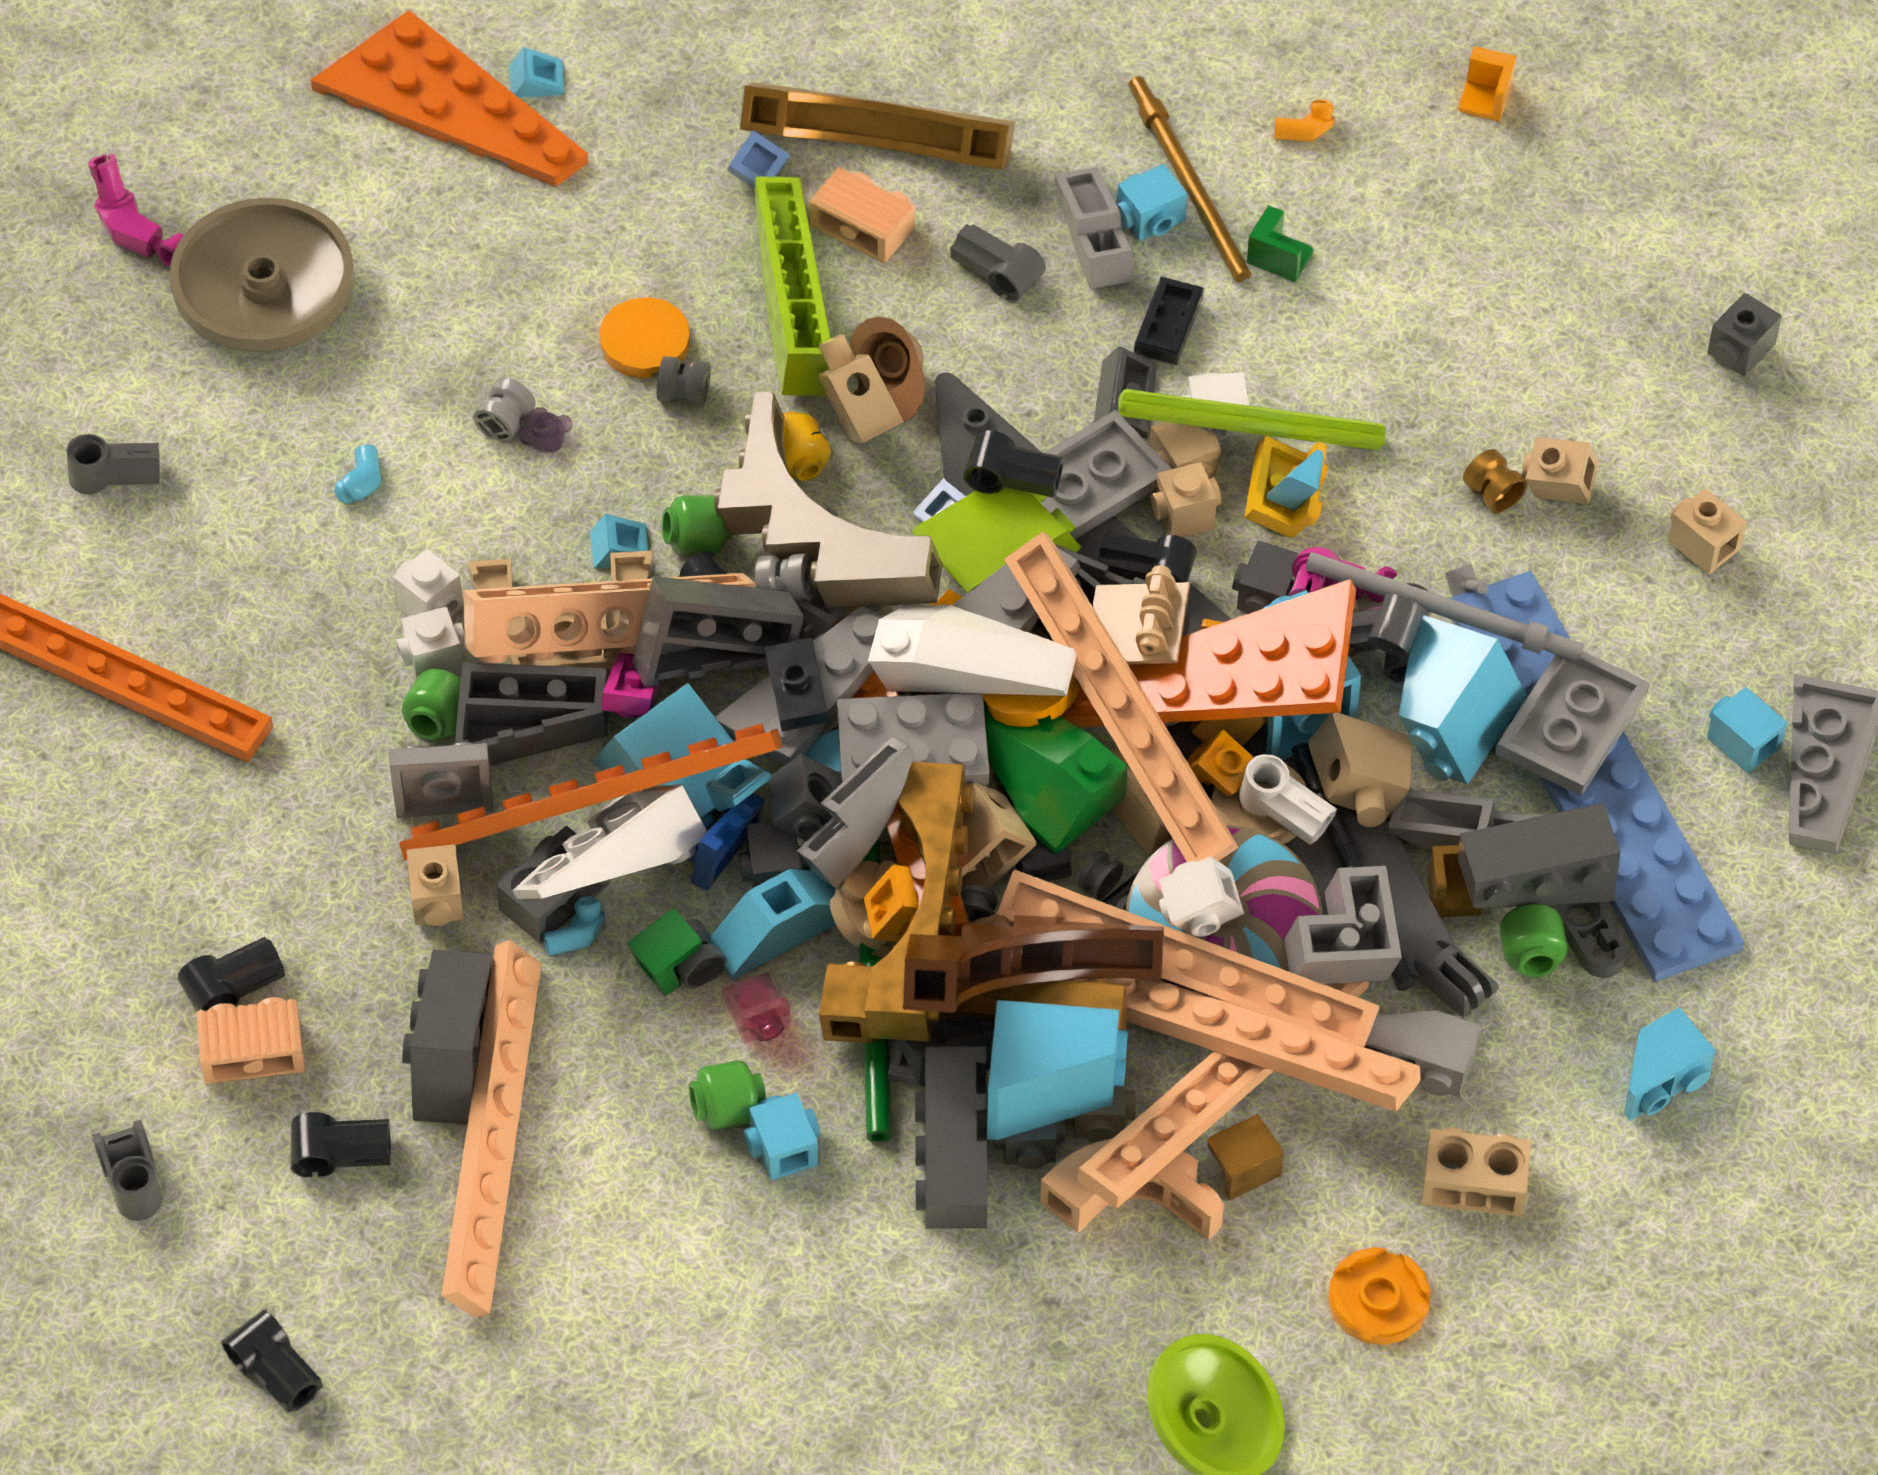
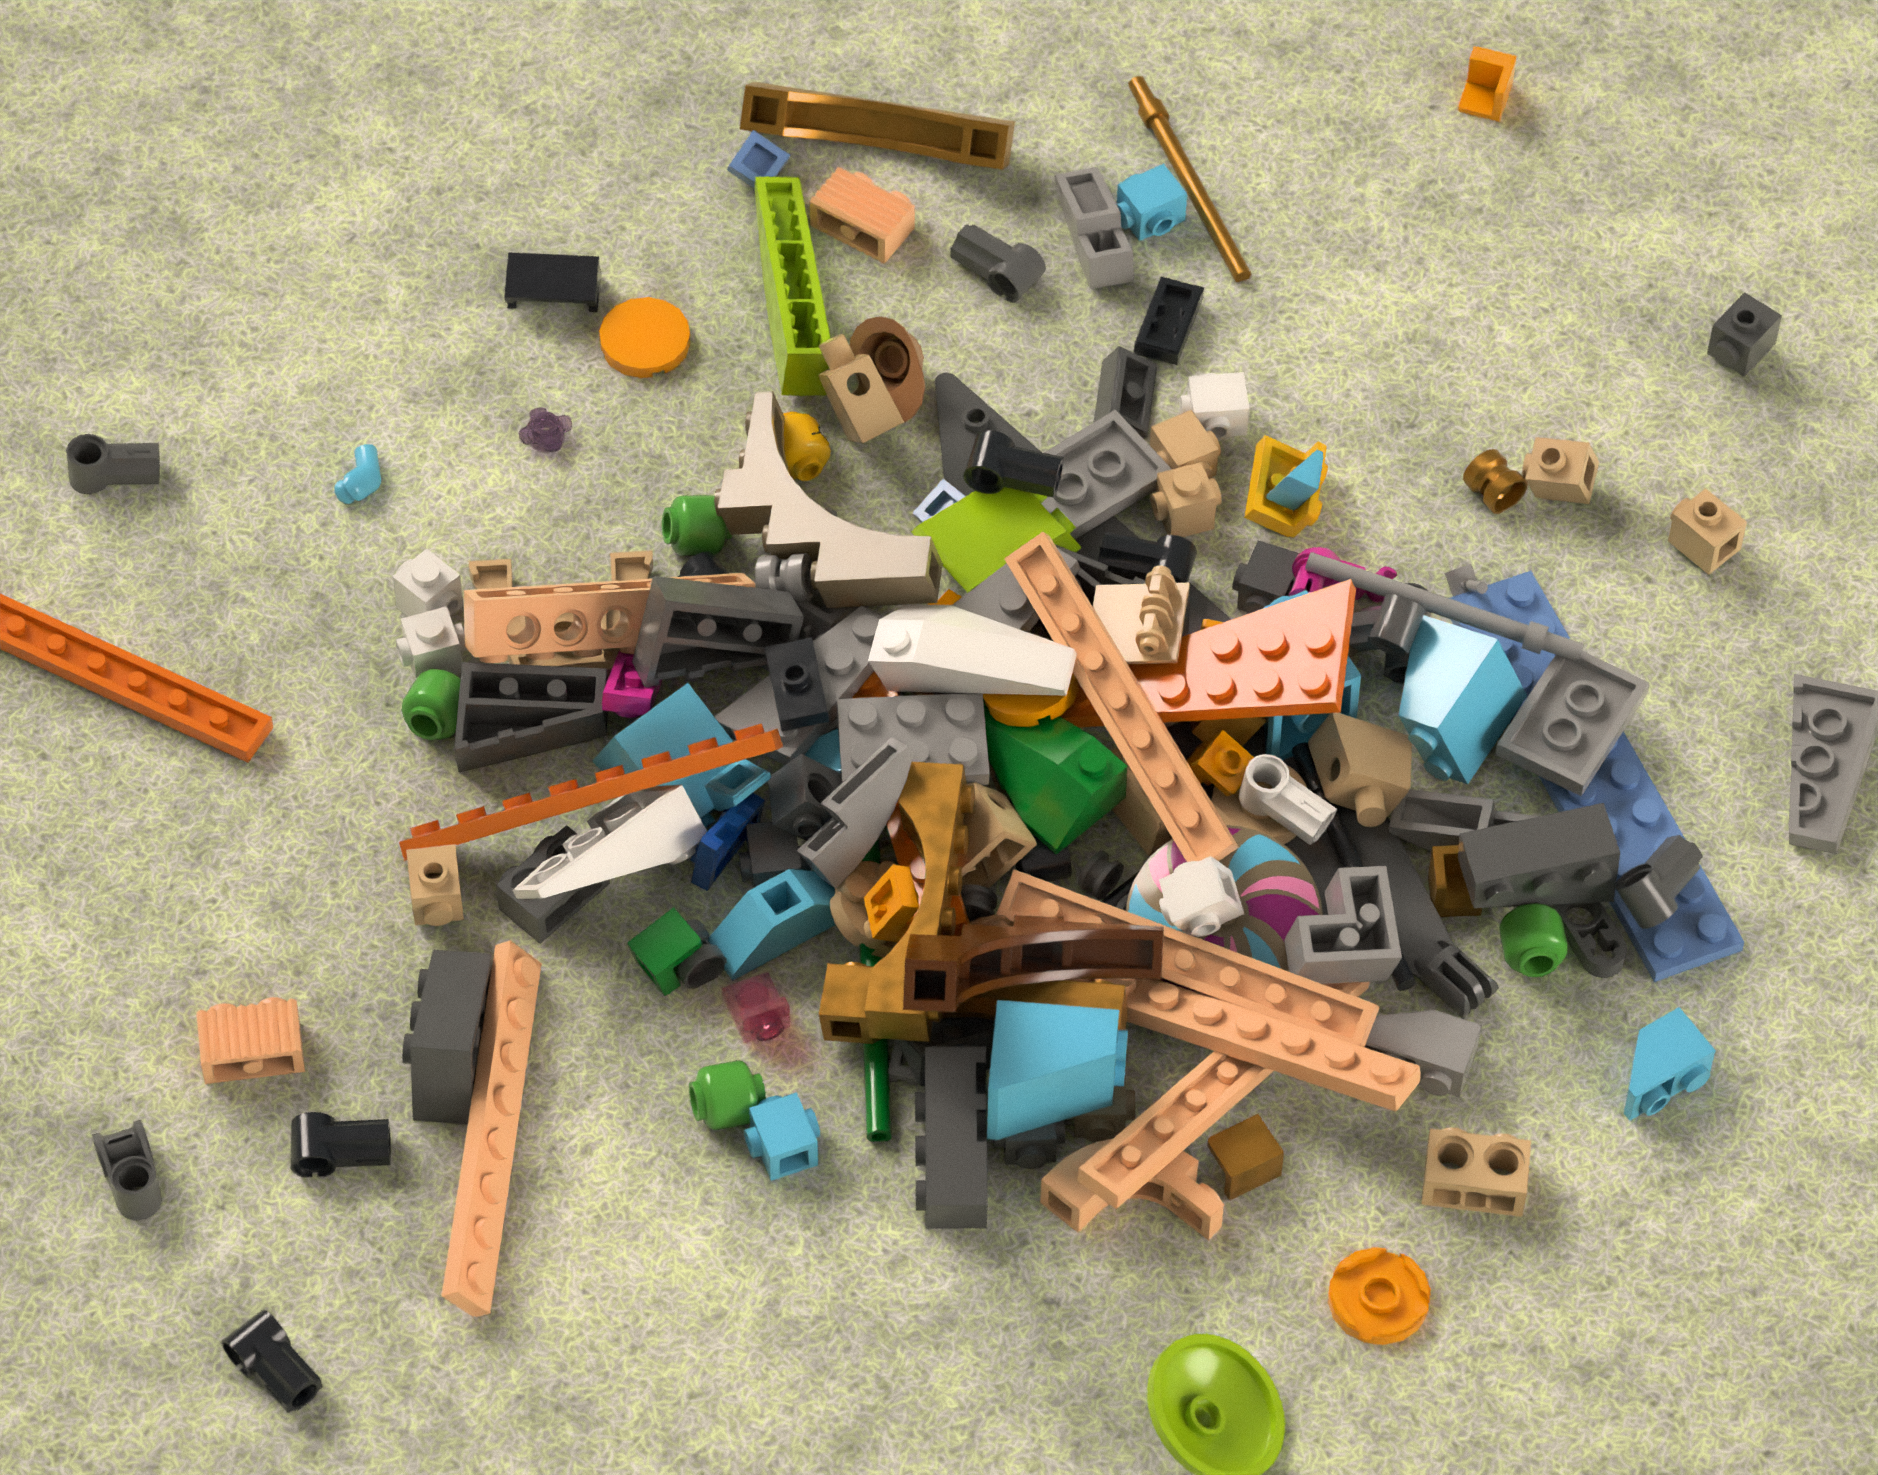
(121, 217): dark pink arm -> none
(230, 977): black piece -> none
(262, 274): dark tan dish -> none
(440, 779): light grey plate -> none
(444, 94): orange wing -> none
(506, 407): light grey wheel -> none
(536, 74): medium azure slope -> none
(553, 279): none -> black hinge
(581, 930): medium azure arm -> none
(616, 535): medium azure slope -> none
(683, 381): dark grey wheel -> none
(1251, 419): lime axle -> none
(1273, 250): green panel -> none
(1310, 126): light orange arm -> none
(1652, 886): none -> dark grey piece
(1746, 729): medium azure brick -> none

